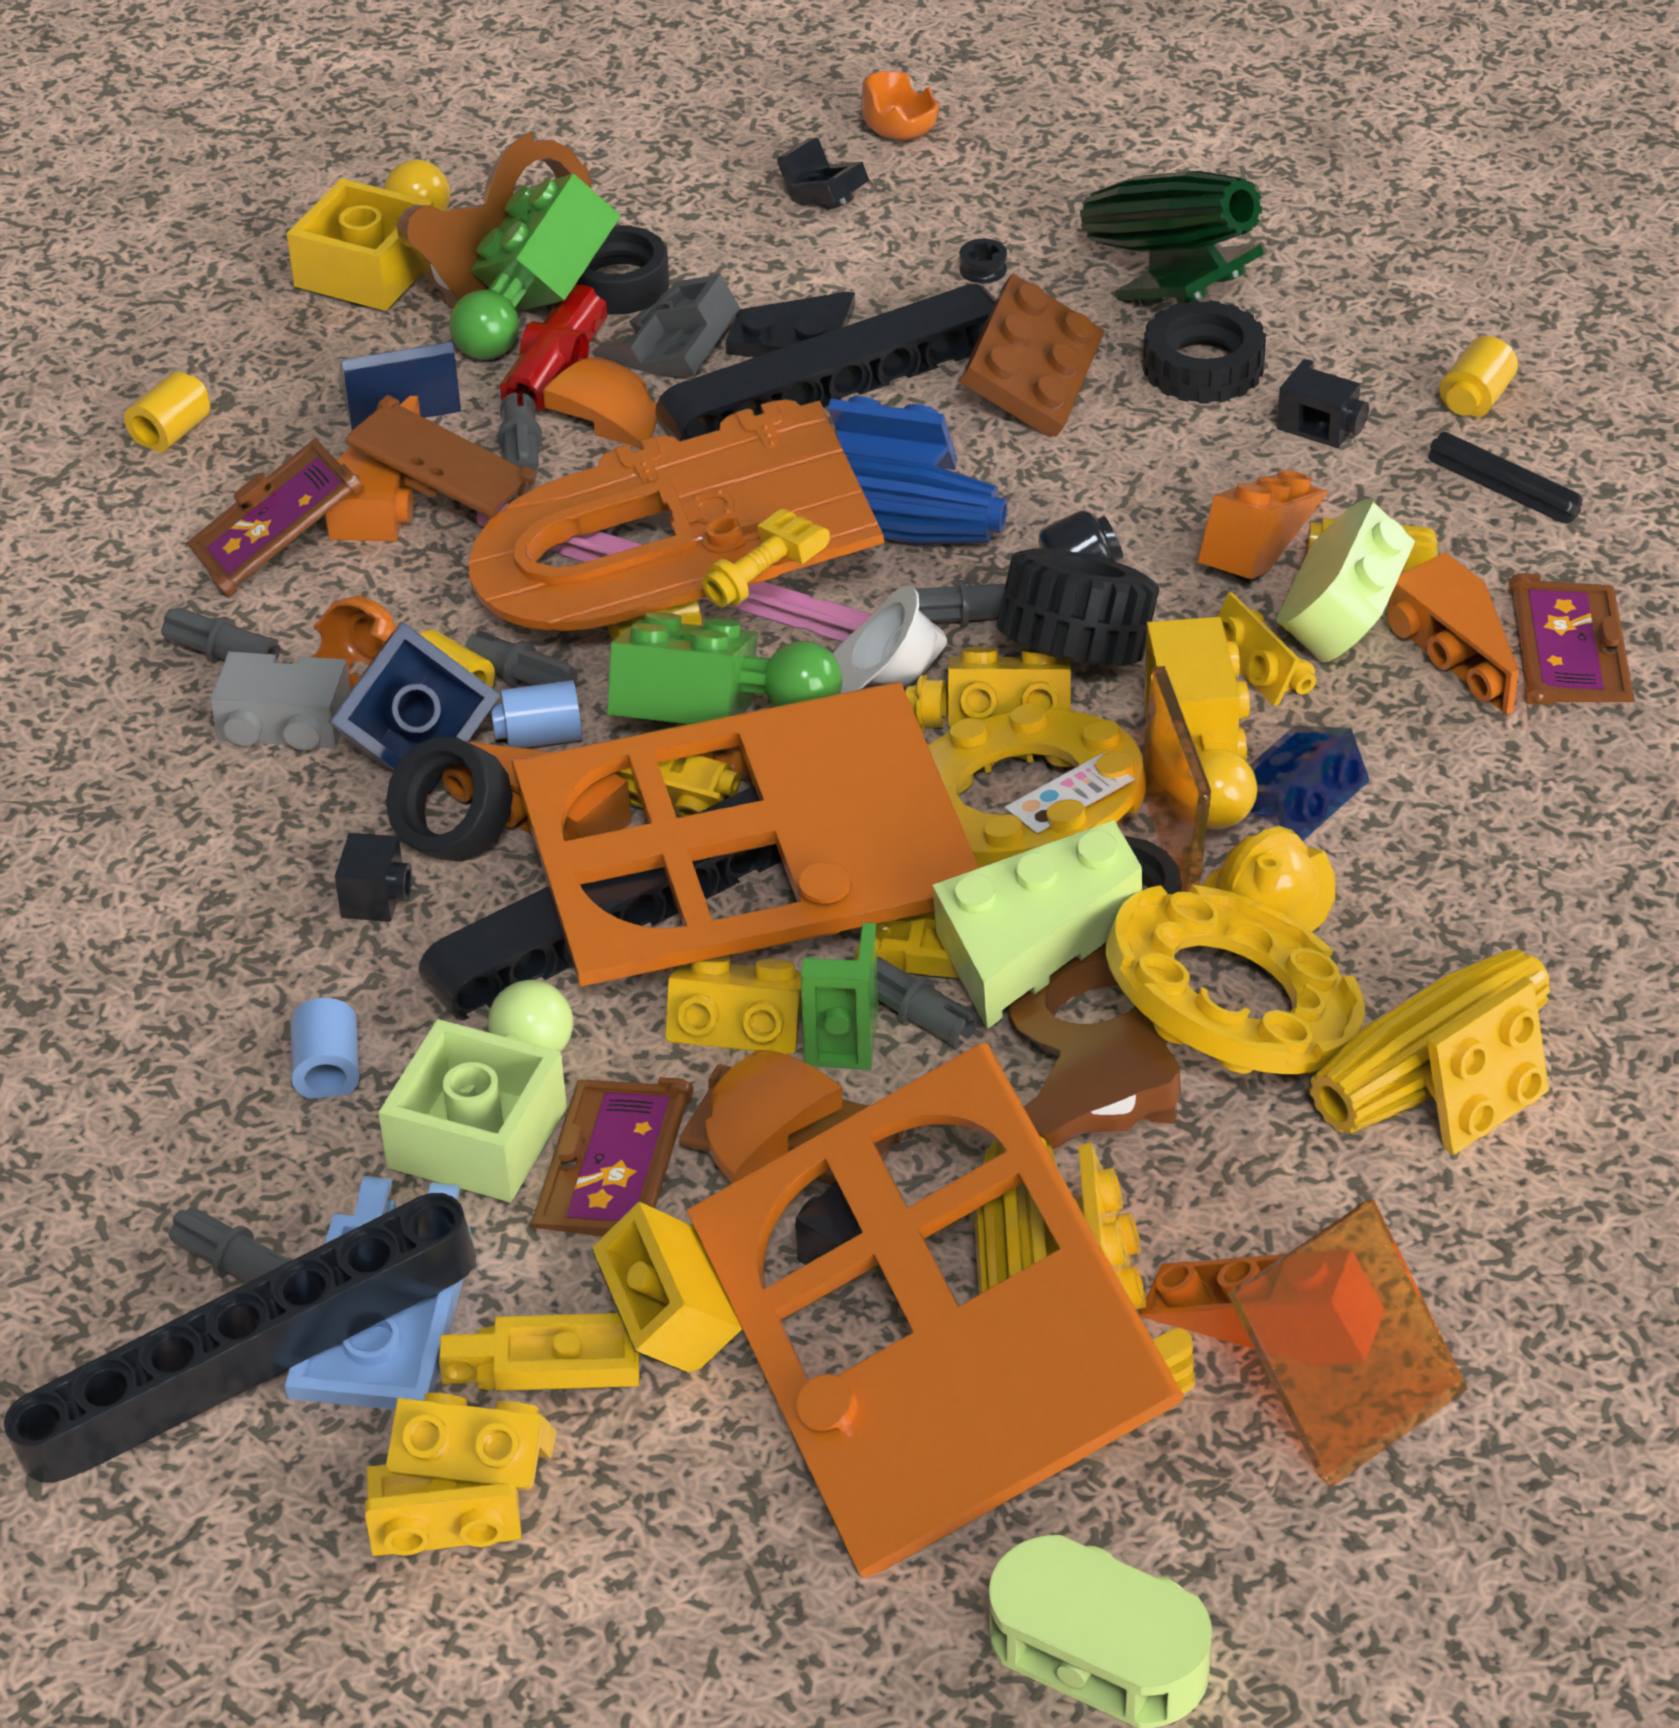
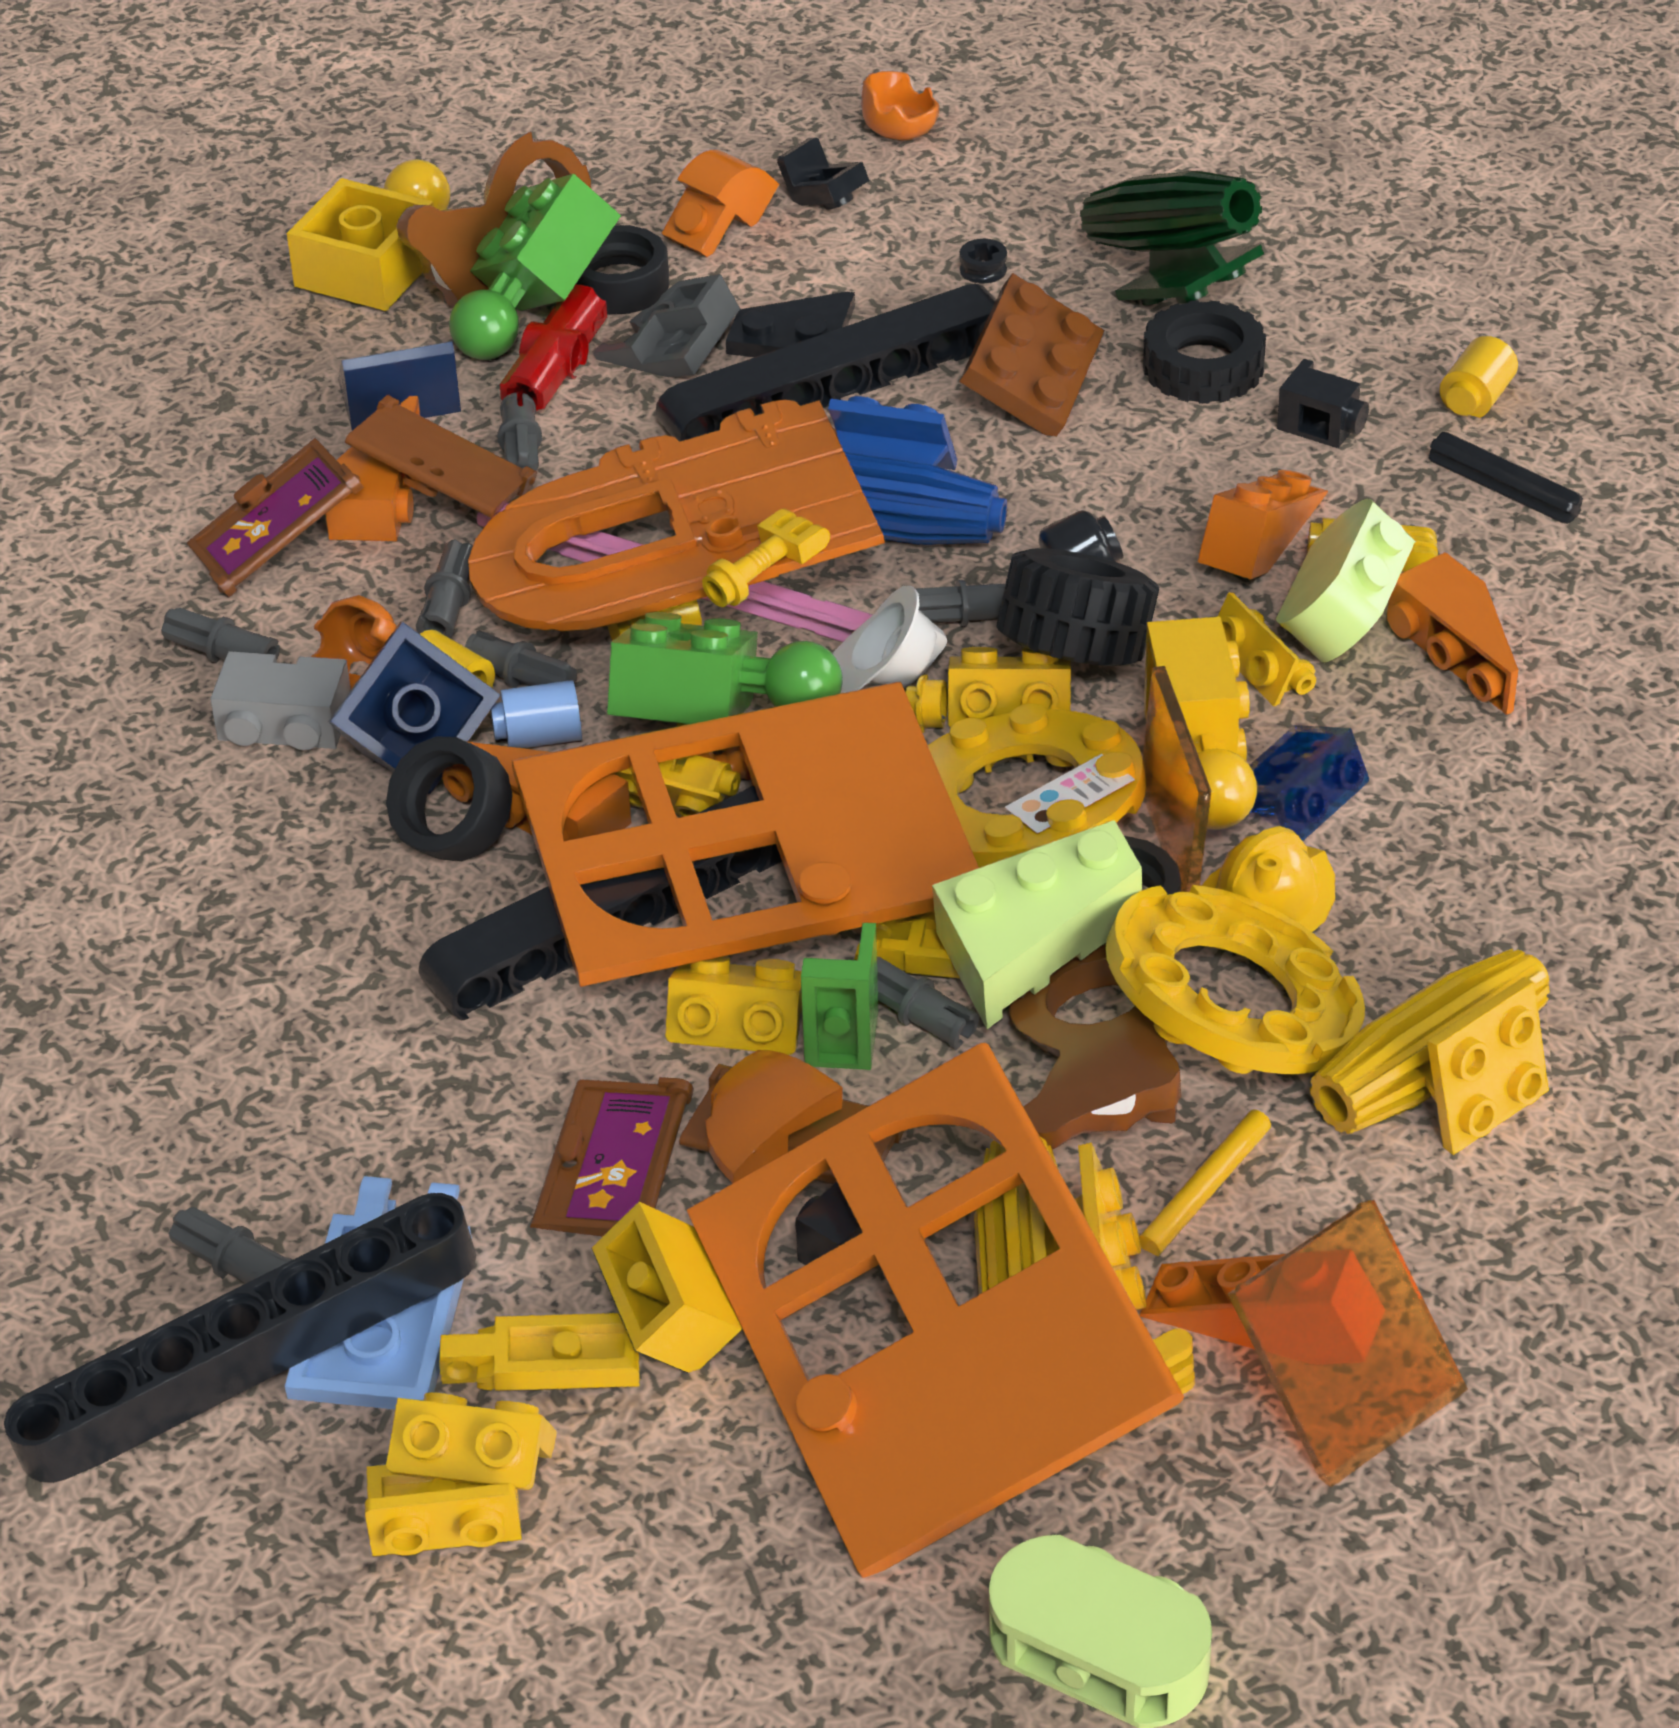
(167, 411): yellow brick -> none
(324, 1048): light blue brick -> none
(371, 877): black plate -> none
(446, 590): none -> dark grey axle
(482, 1101): yellowish green brick -> none
(607, 396): orange brick -> none
(715, 193): none -> orange brick
(1204, 1182): none -> yellow bar
(1564, 640): door -> none

